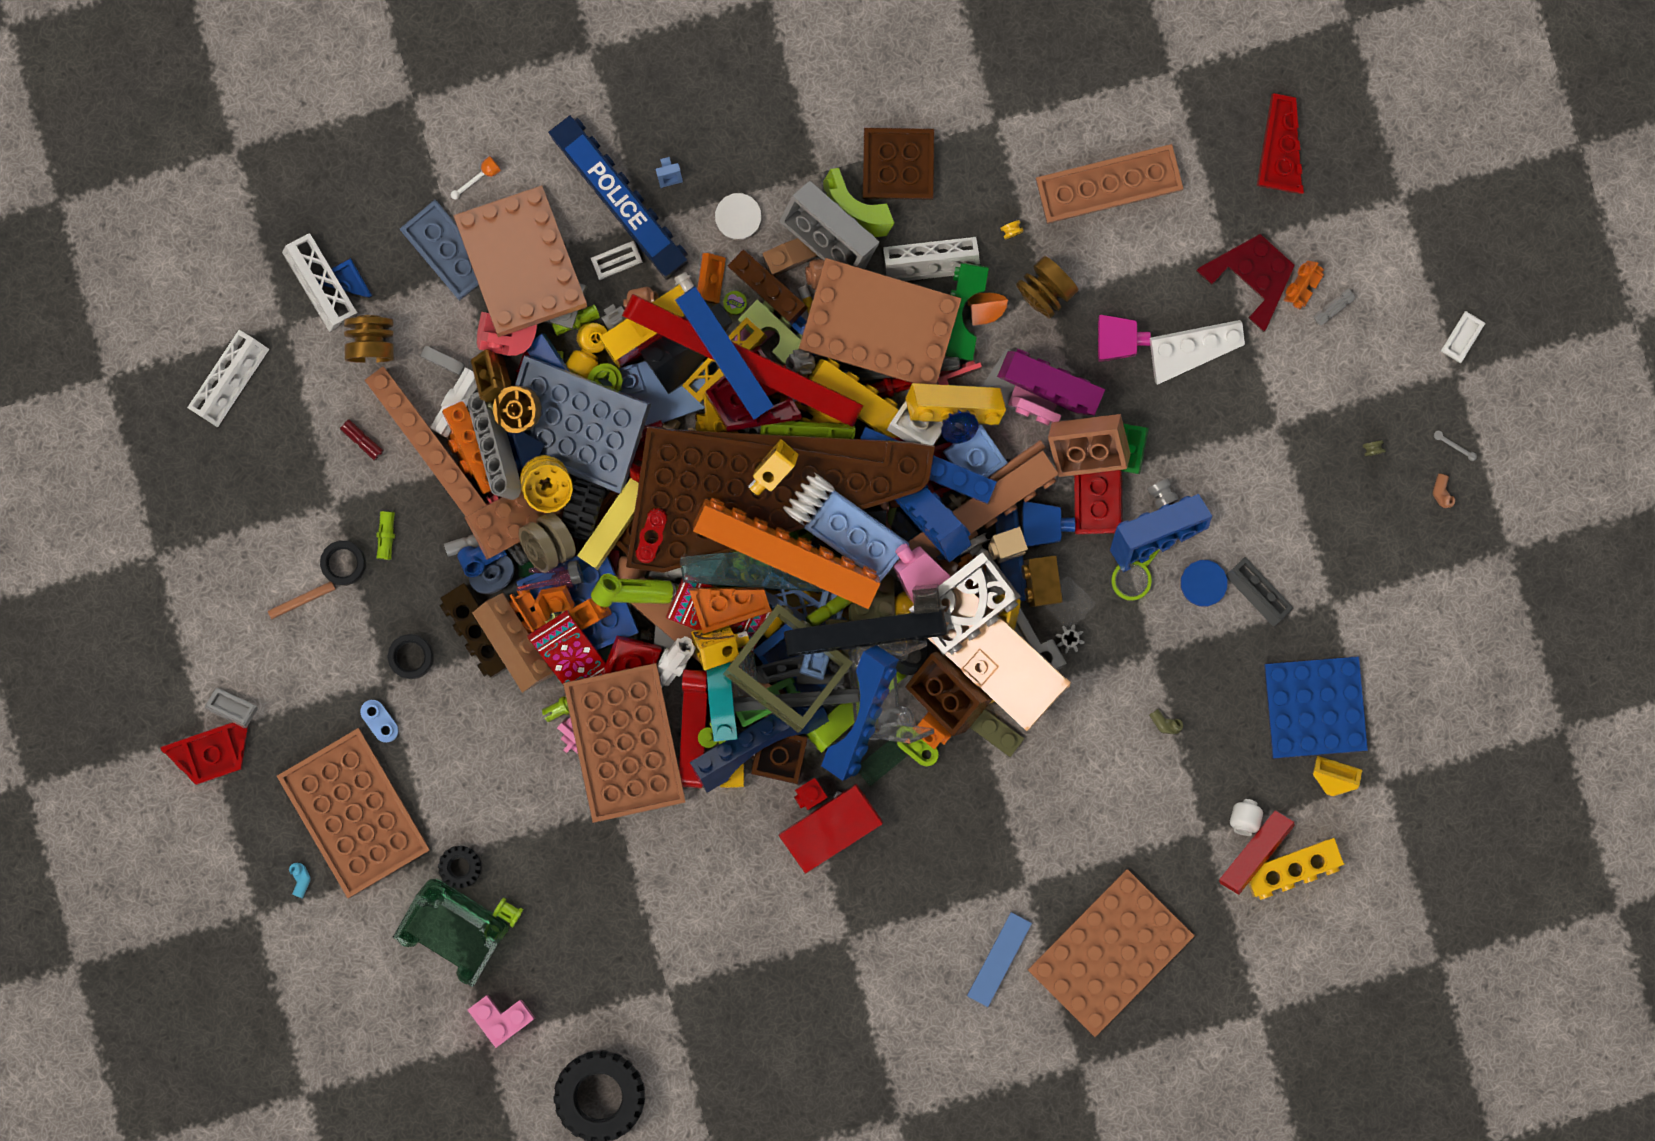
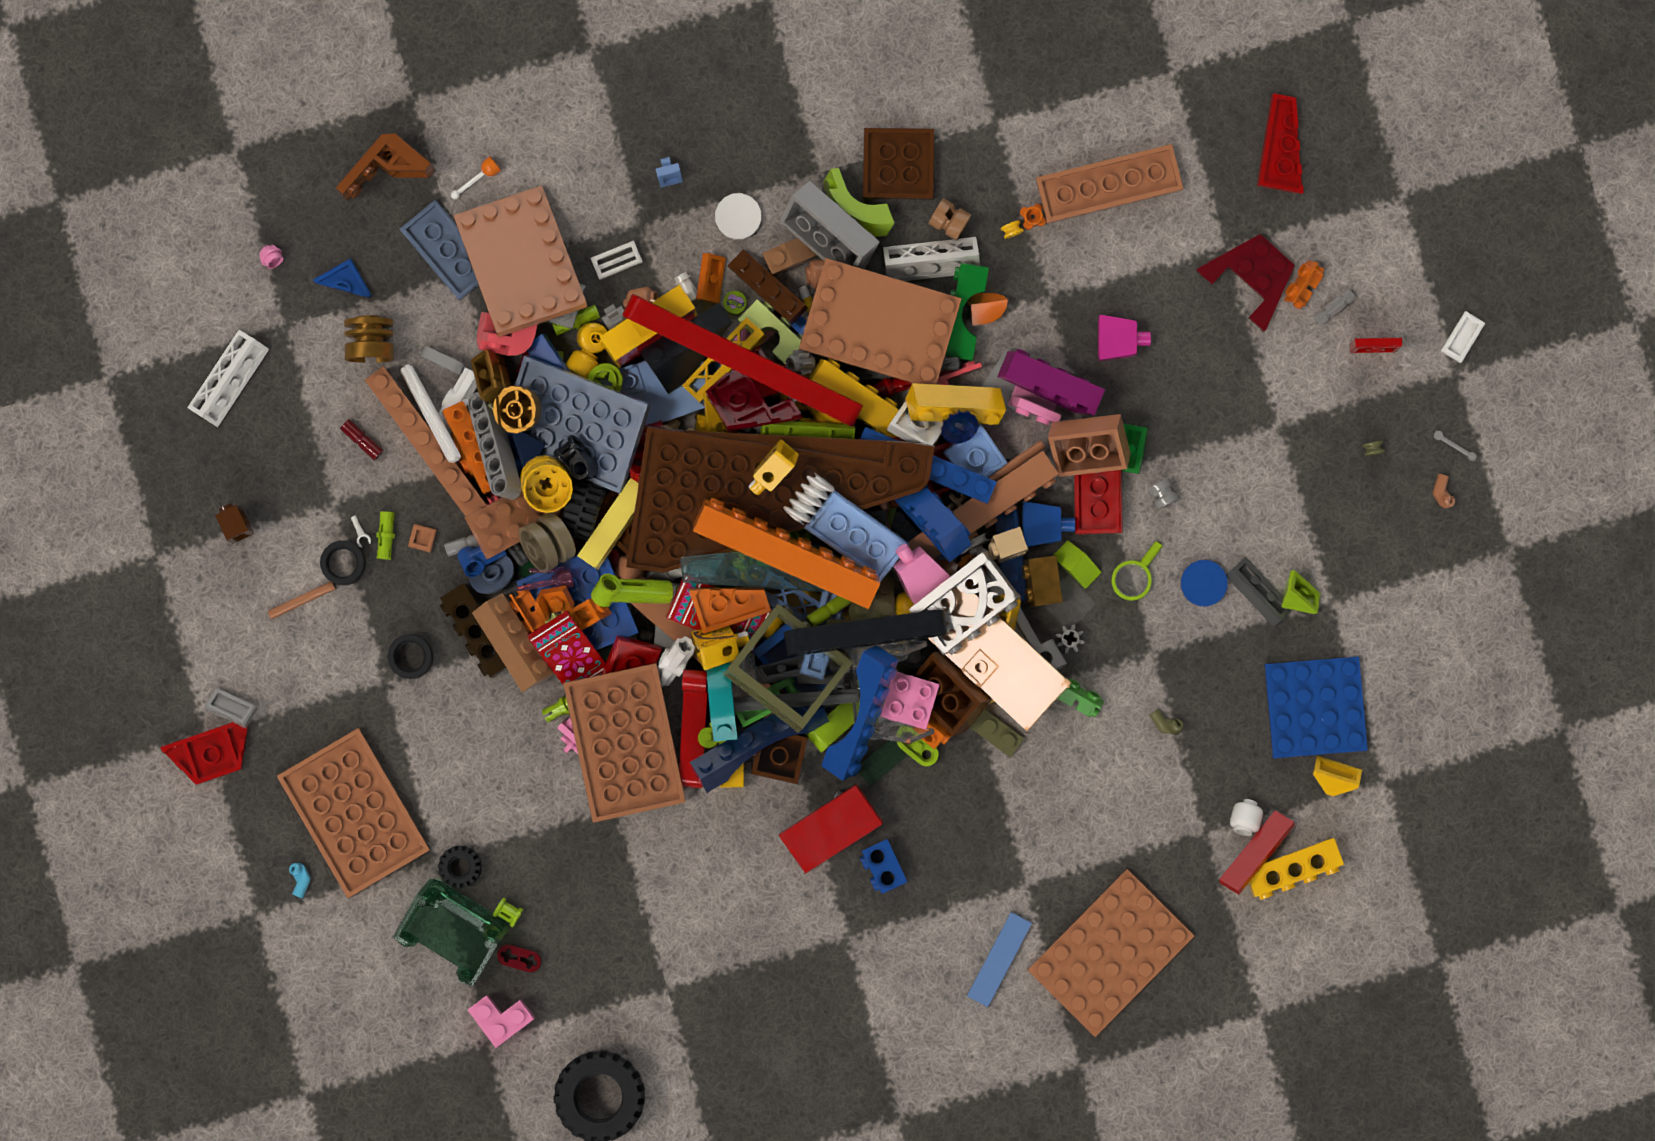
(234, 523): none -> reddish brown brick
(271, 256): none -> bright pink plate
(311, 286): white fence -> none
(359, 530): none -> white hand
(379, 720): light blue plate -> none
(403, 164): none -> dark orange bracket
(422, 538): none -> nougat tile
(430, 413): none -> white axle
(520, 952): none -> dark red beam
(573, 455): none -> black piece
(575, 572): dark grey tile -> none
(618, 197): brick -> none
(655, 521): red piece -> none
(724, 352): blue tile -> none
(810, 794): red brick -> none
(889, 863): none -> blue brick
(910, 700): none -> bright pink hinge
(926, 599): clear smoke brick -> none
(946, 211): none -> medium nougat wheel
(1035, 210): none -> orange plate
(1049, 285): pearl gold wheel -> none
(1077, 564): none -> lime slope
(1089, 701): none -> bright green hinge
(1159, 530): blue wedge -> none
(1187, 349): white wing -> none
(1300, 594): none -> lime slope
(1375, 345): none -> red tile

